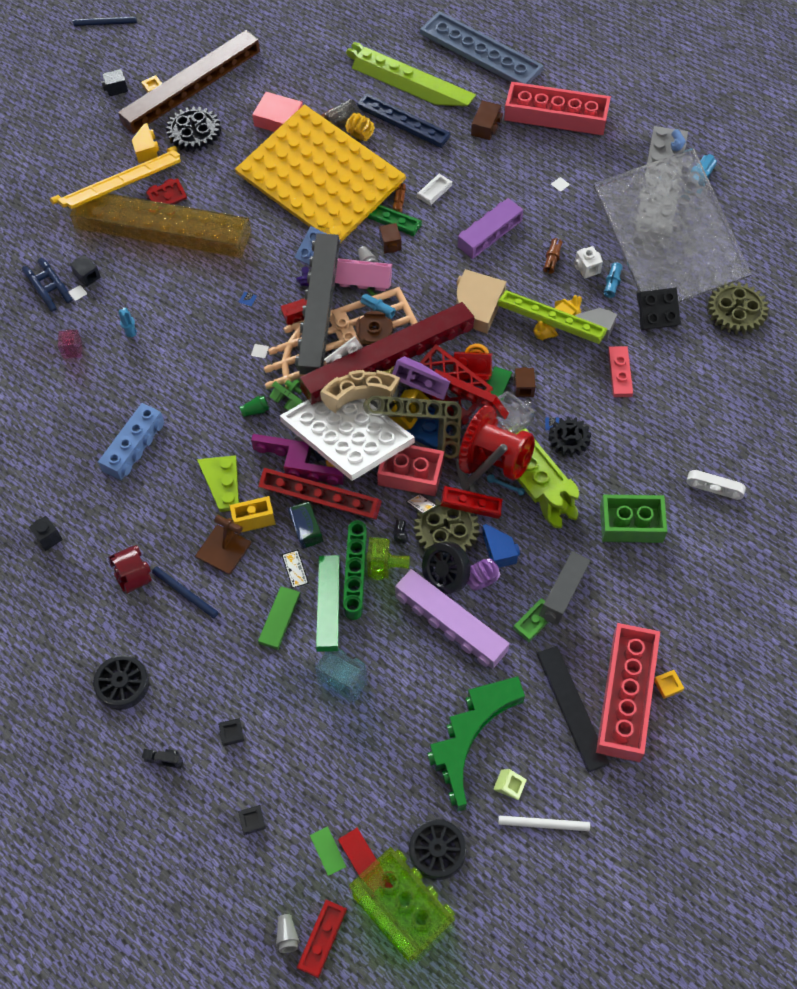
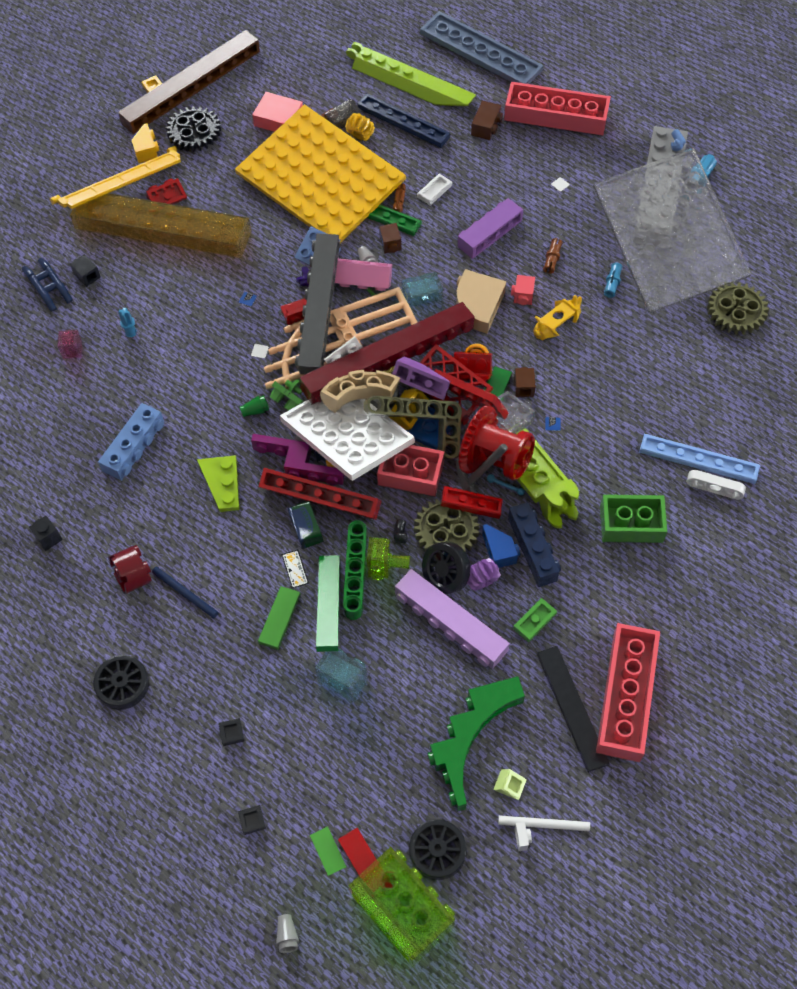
(77, 292): white sticker -> none
(103, 21): dark blue bar -> none
(114, 82): black brick -> none
(168, 758): black plate -> none
(223, 547): reddish brown plate -> none
(253, 514): yellow brick -> none
(322, 939): red tile -> none
(371, 319): reddish brown plate -> none
(378, 305): dark azure axle -> none
(421, 503): sticker -> none
(422, 289): none -> clear light blue brick
(523, 290): none -> coral brick
(523, 836): none -> white plate
(533, 544): none -> dark blue brick
(552, 317): lime tile -> none
(564, 588): dark grey brick -> none
(569, 436): black gear -> none
(588, 262): white brick -> none
(601, 317): light grey slope -> none
(620, 371): coral plate -> none
(658, 308): black brick -> none
(669, 684): yellow plate -> none
(699, 458): none -> light blue tile

